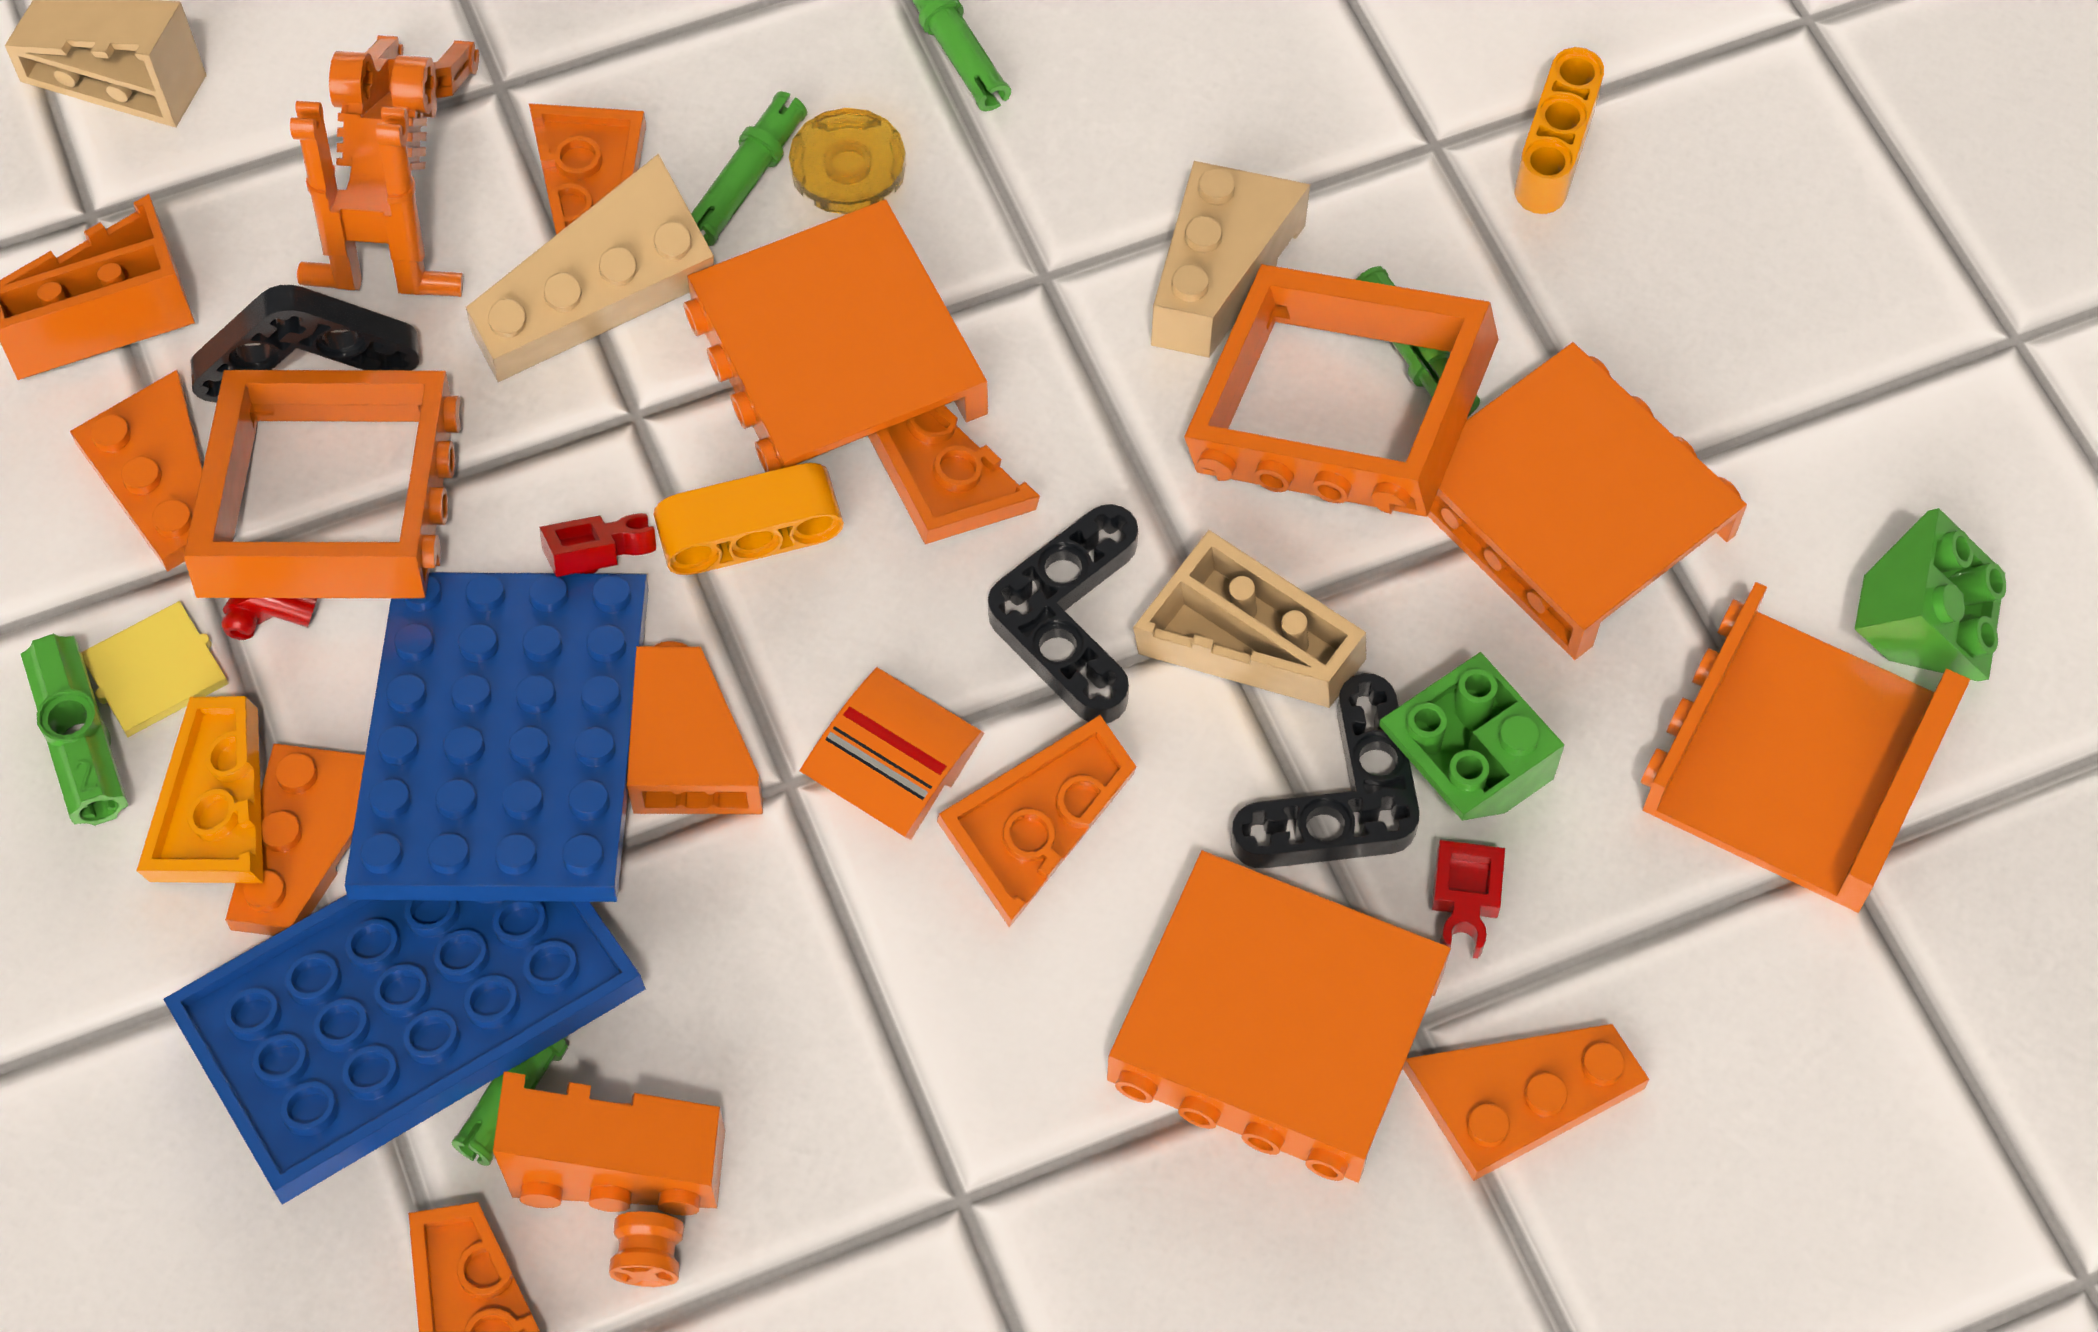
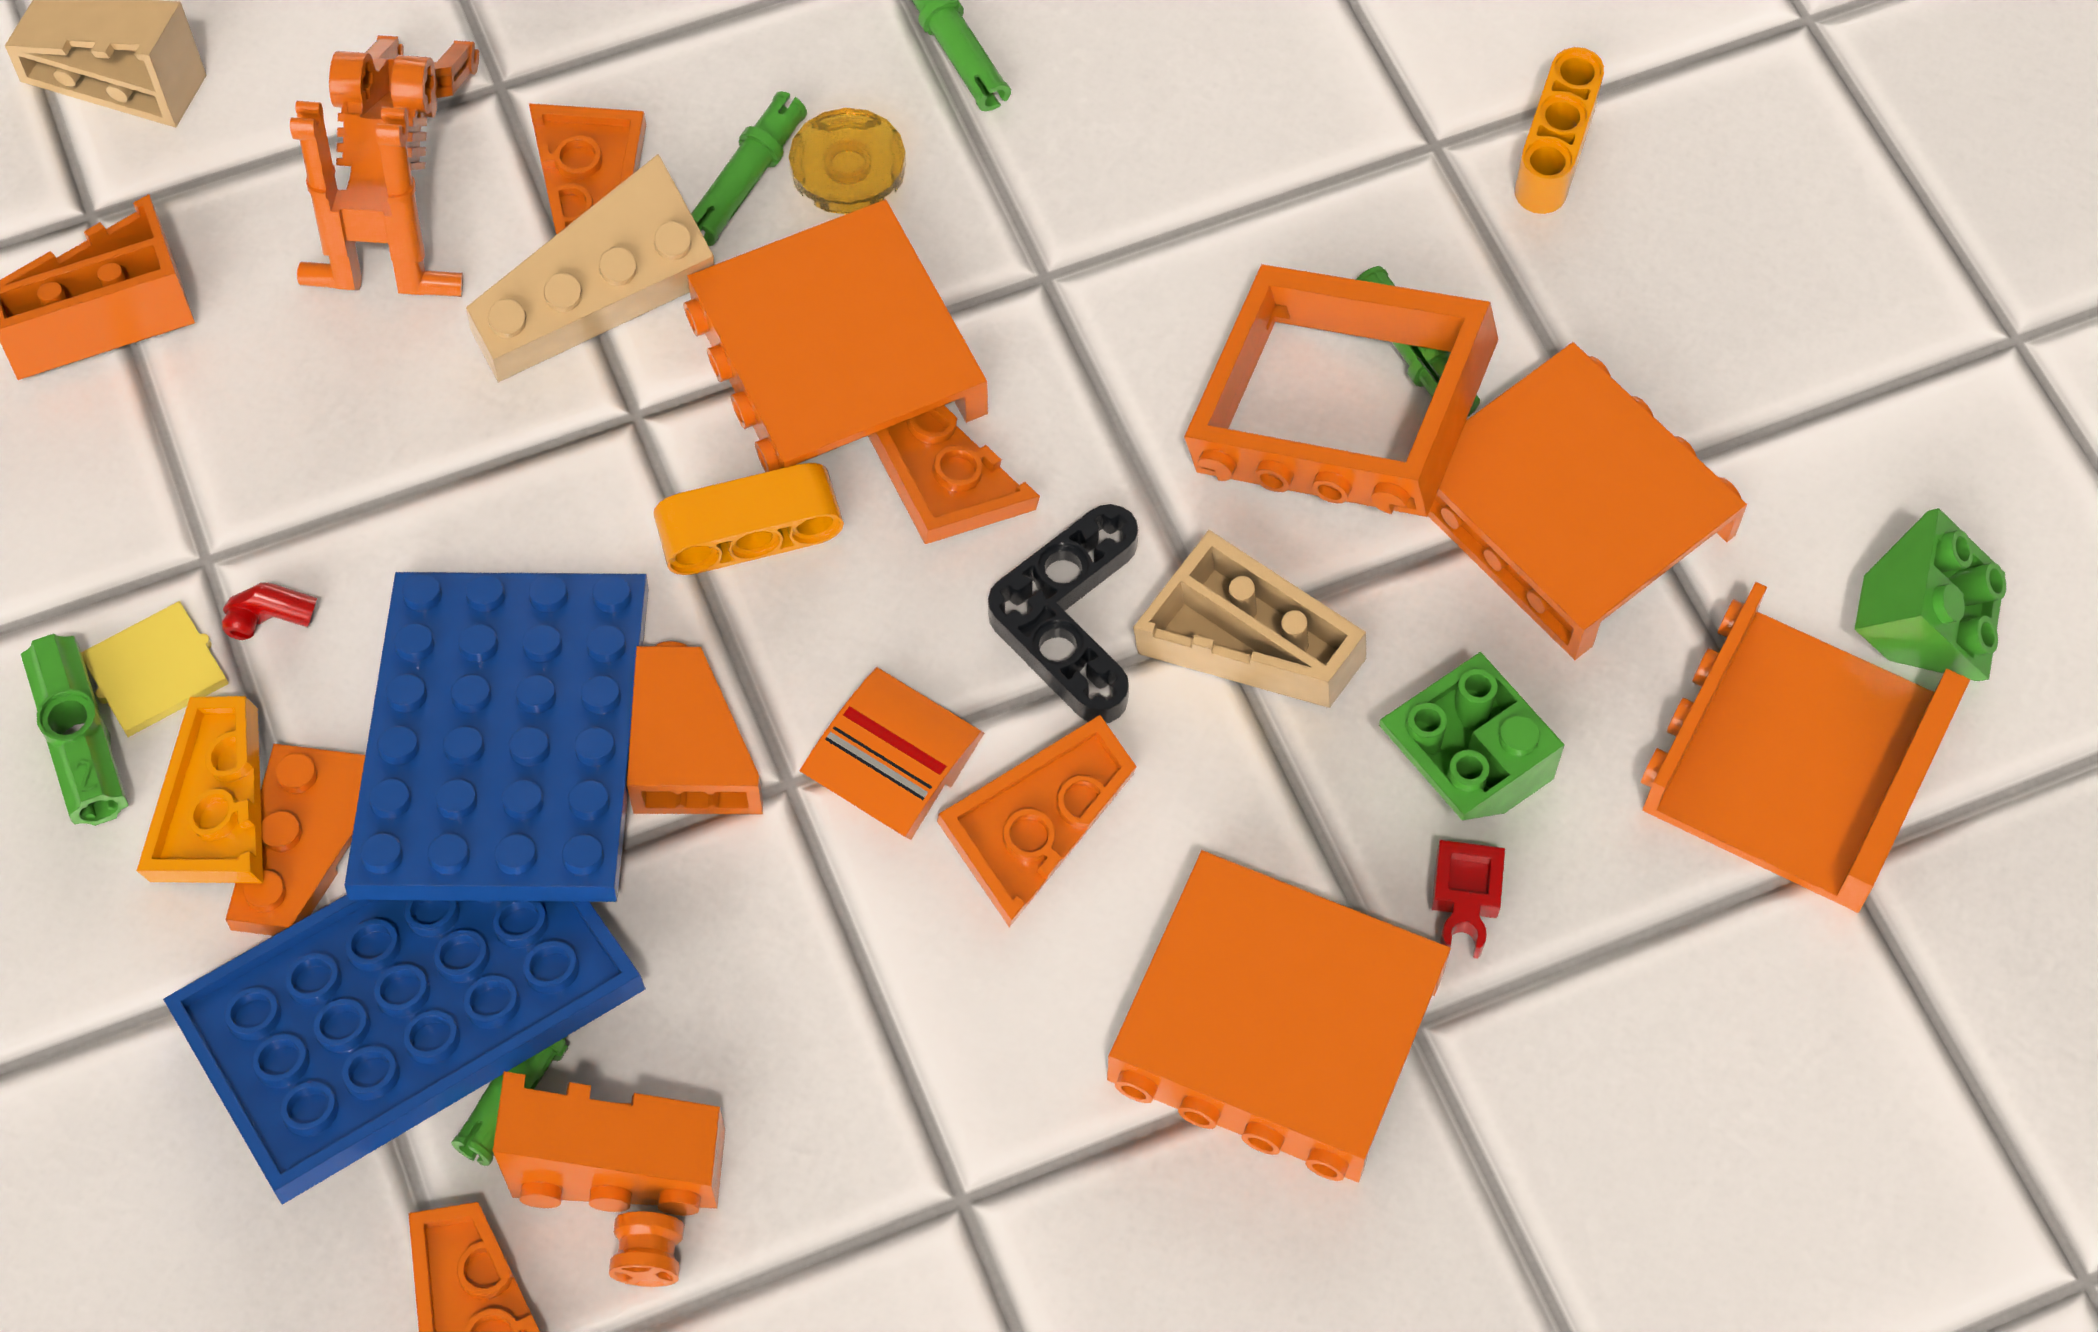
(149, 463): orange wing -> none
(306, 324): black beam -> none
(321, 568): orange window -> none
(591, 544): red plate -> none
(1220, 240): tan wedge -> none
(1367, 796): black beam -> none
(1523, 1091): orange wing -> none

